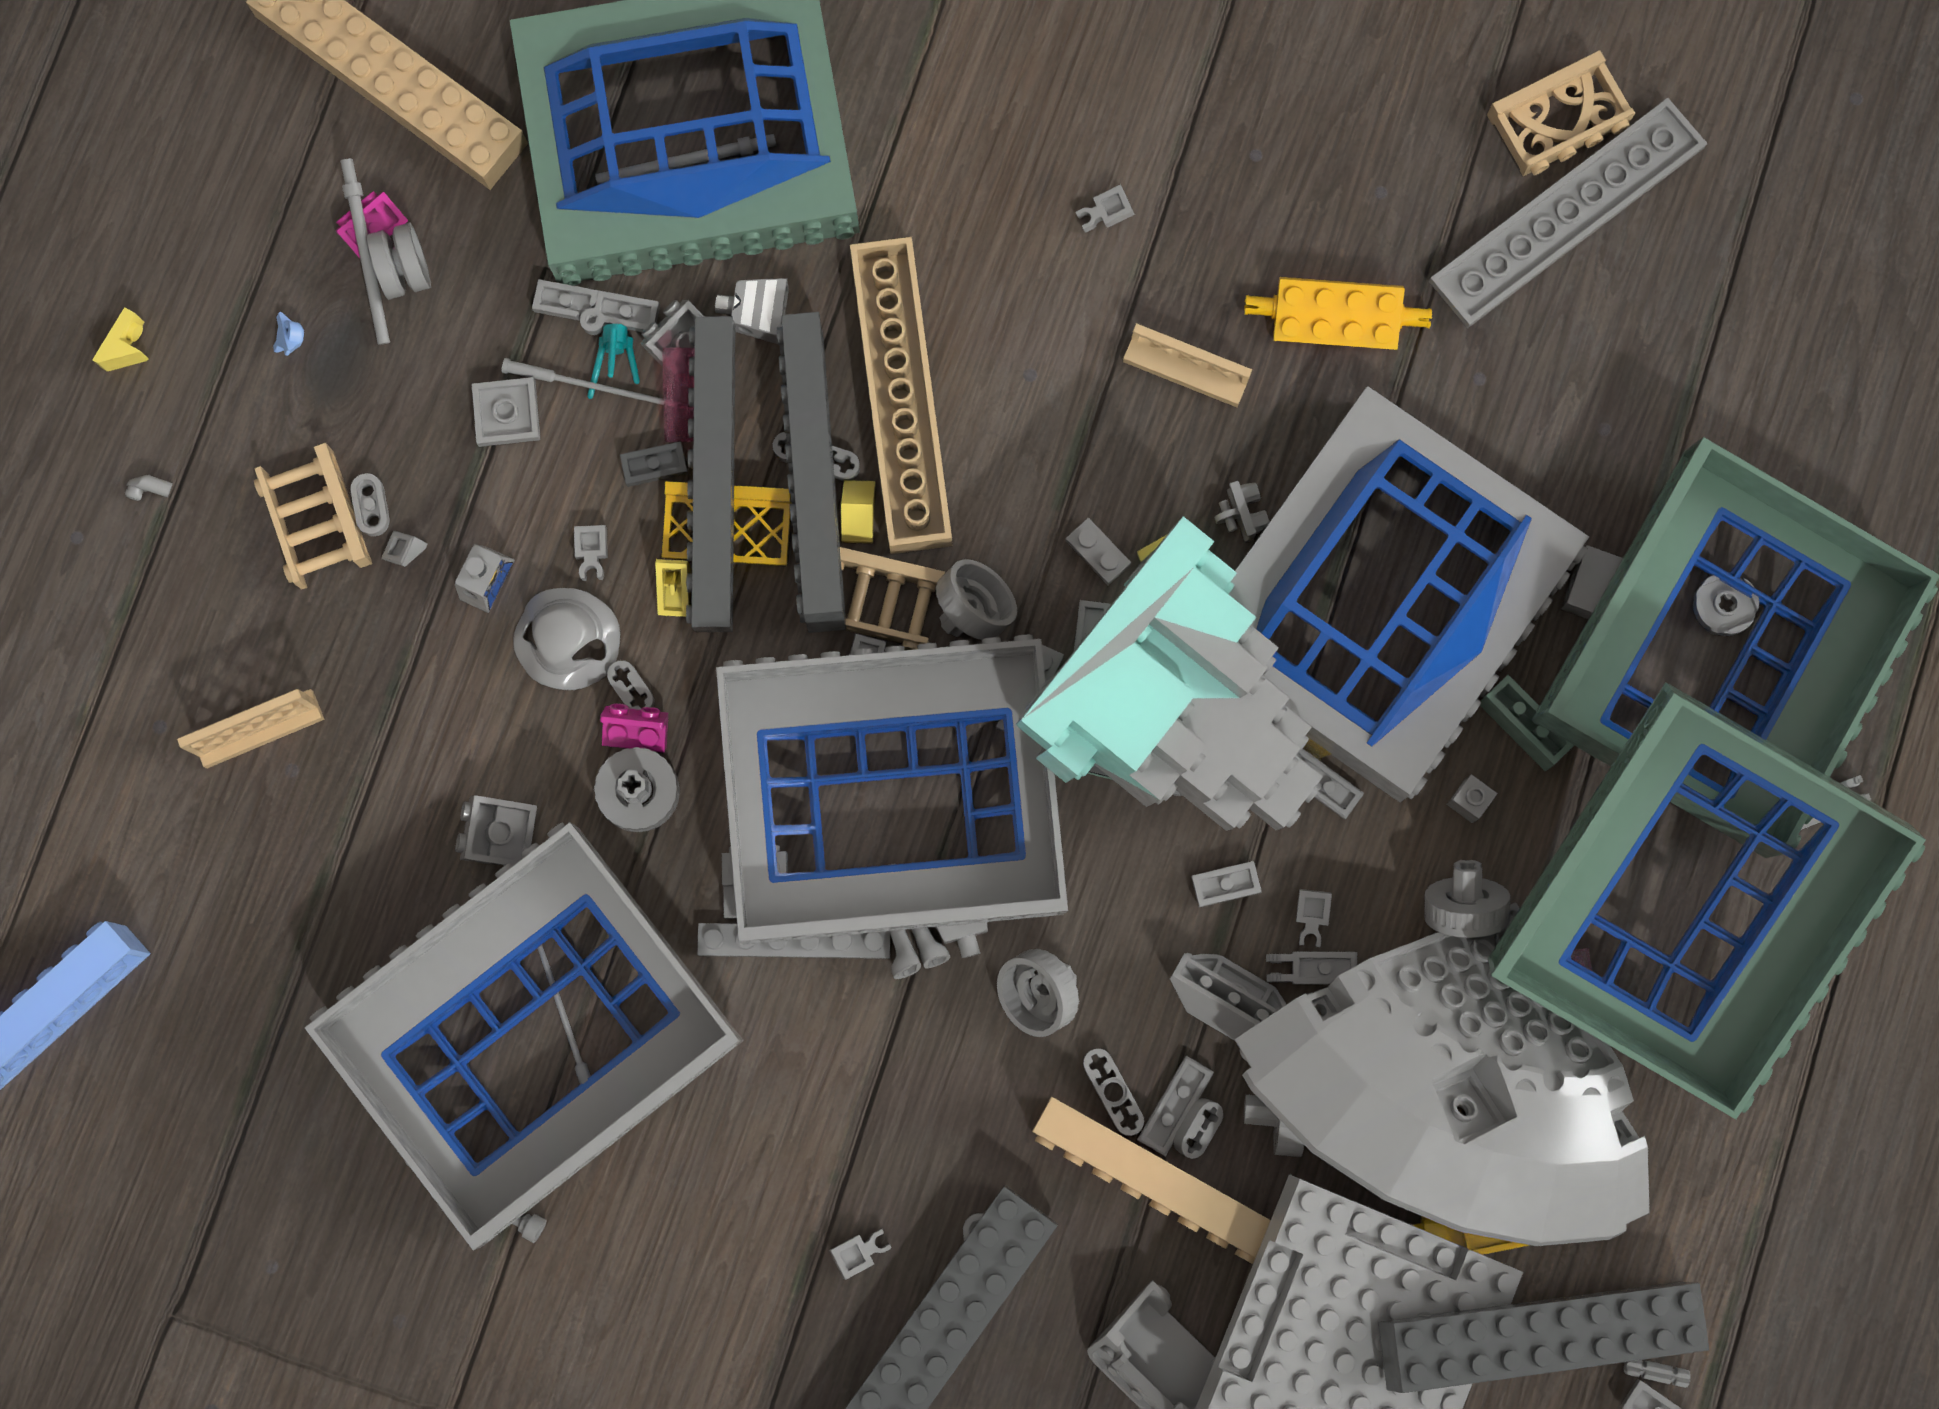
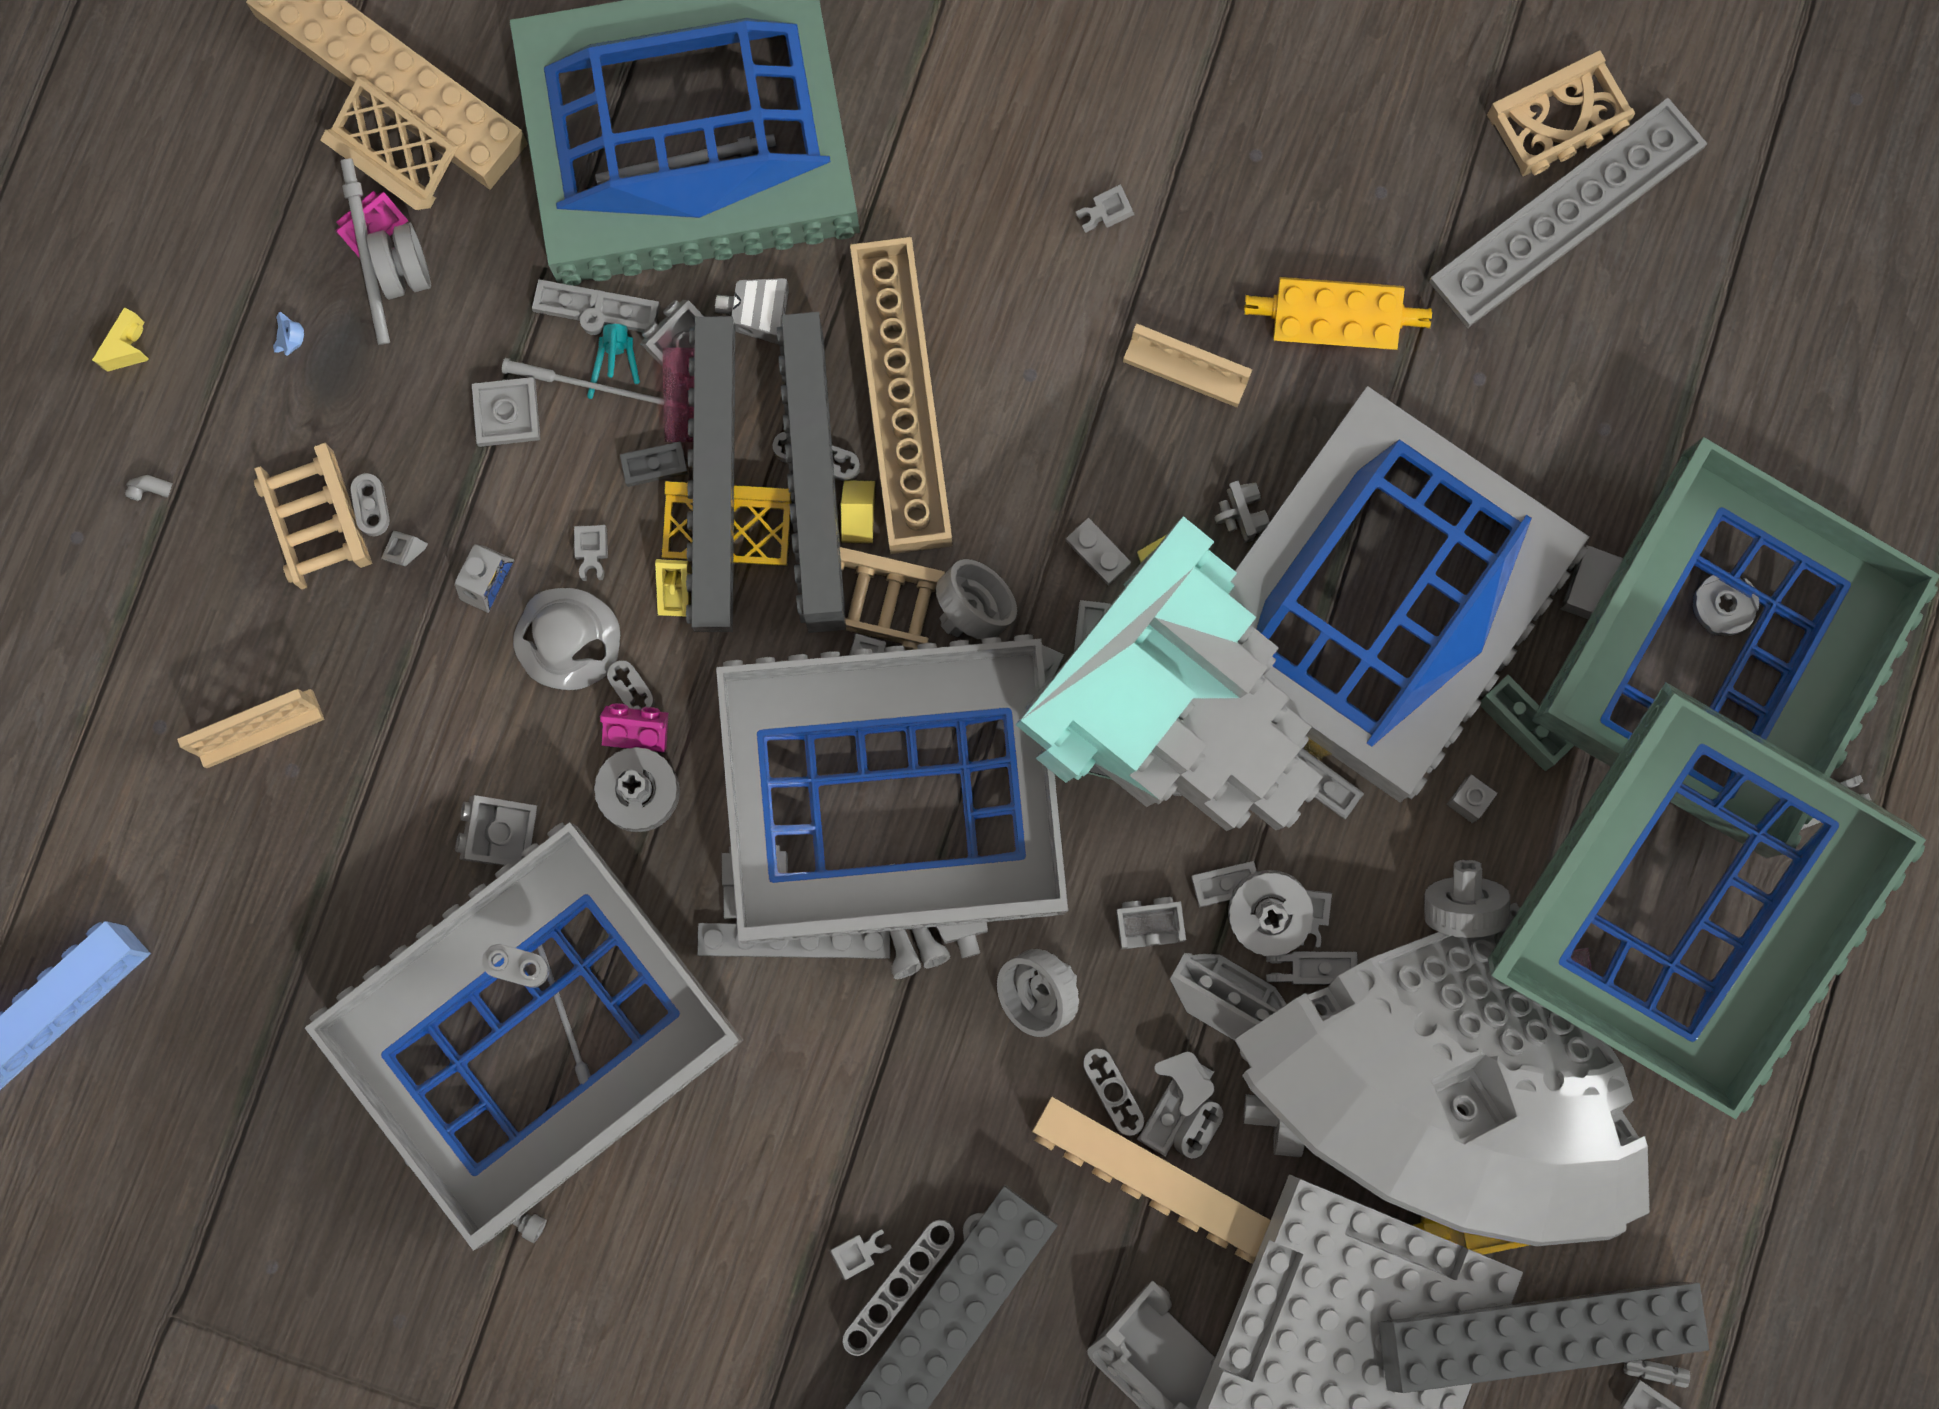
(383, 168): none -> tan fence
(514, 965): none -> light grey plate
(892, 1302): none -> light grey beam
(1150, 924): none -> window
(1190, 1079): none -> light grey piece
(1257, 931): none -> light grey piece

